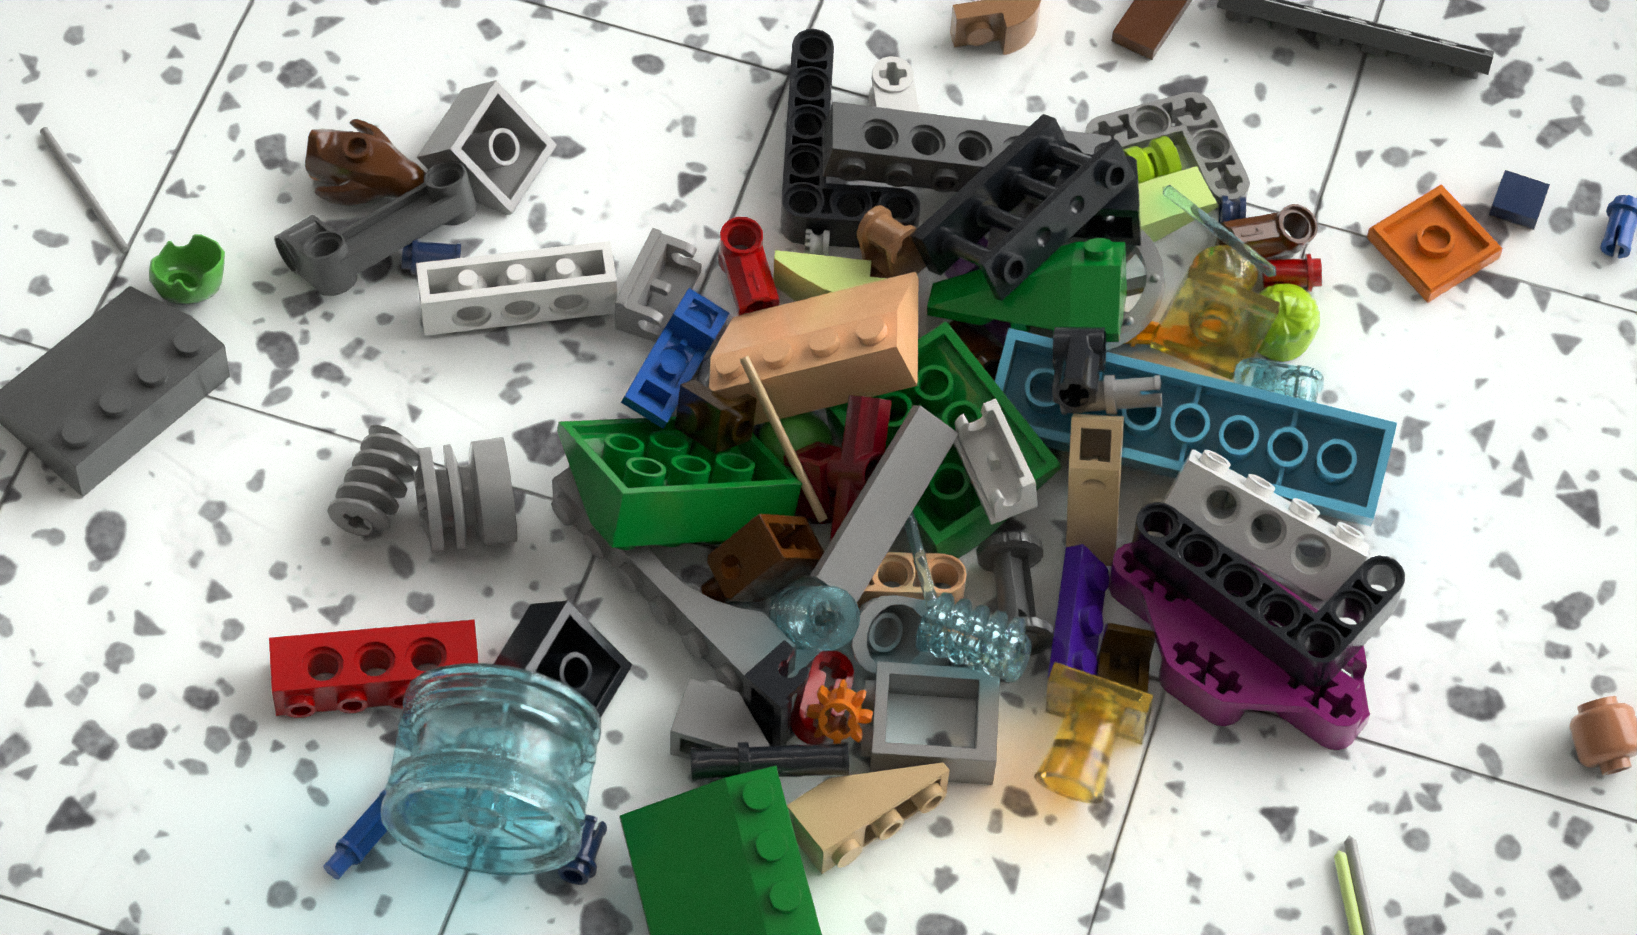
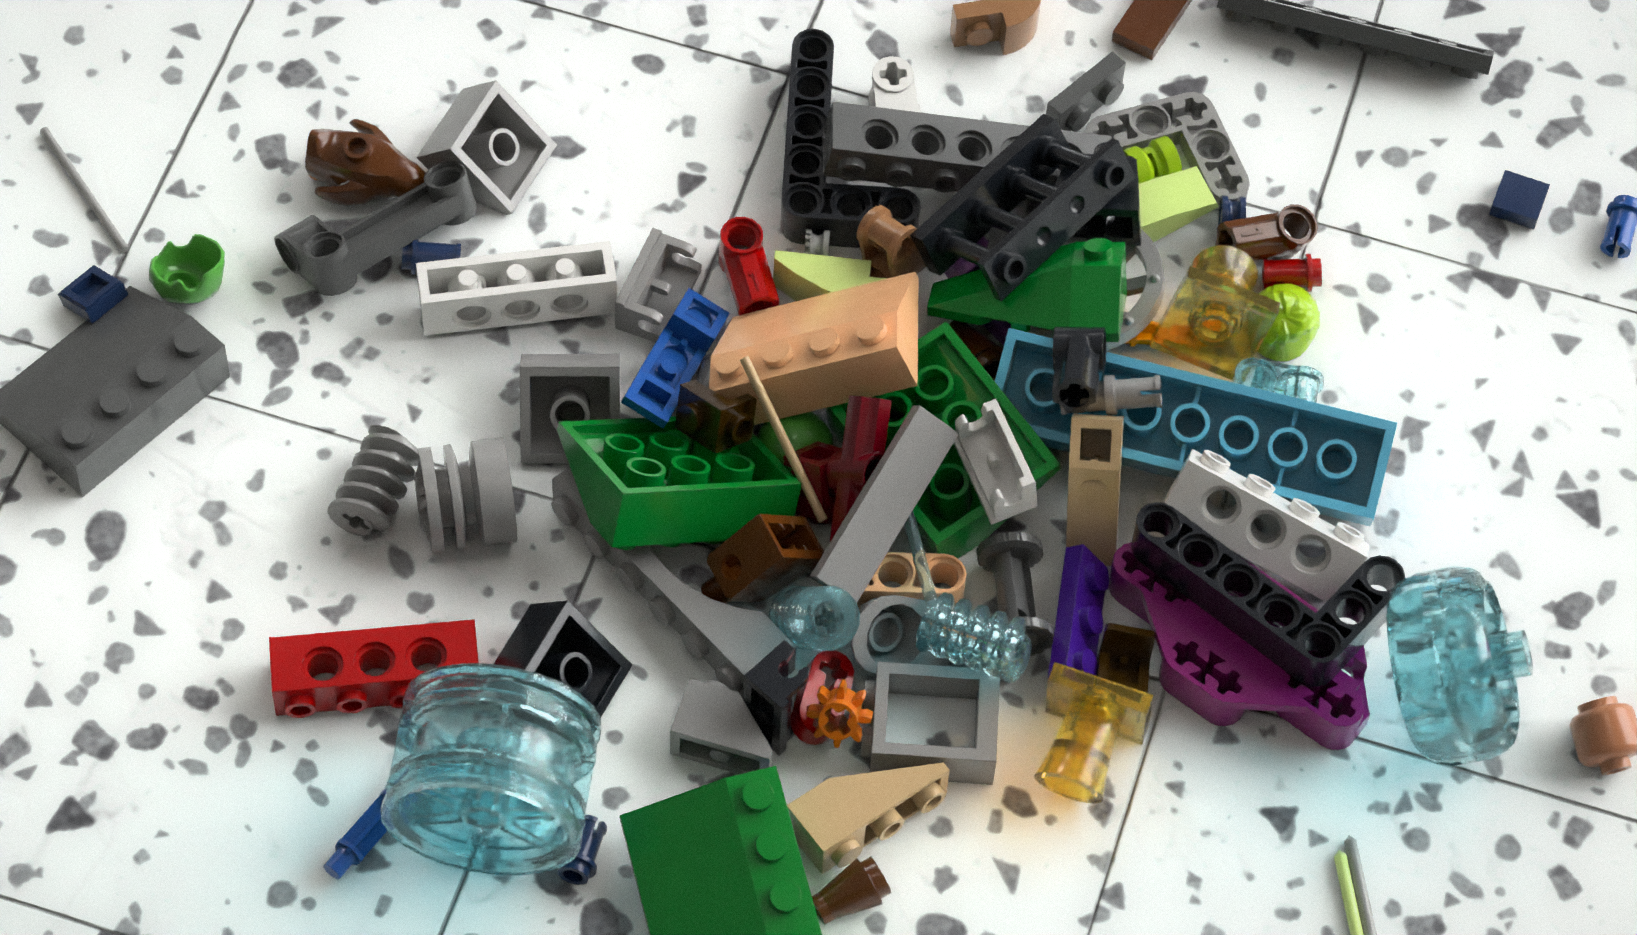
(93, 294): none -> dark blue tile
(563, 390): none -> light grey slope
(789, 759): black pin -> none
(851, 891): none -> reddish brown cone
(1088, 93): none -> dark grey plate
(1219, 231): clear light blue axle -> none
(1434, 243): orange tile -> none
(1455, 665): none -> clear light blue wheel

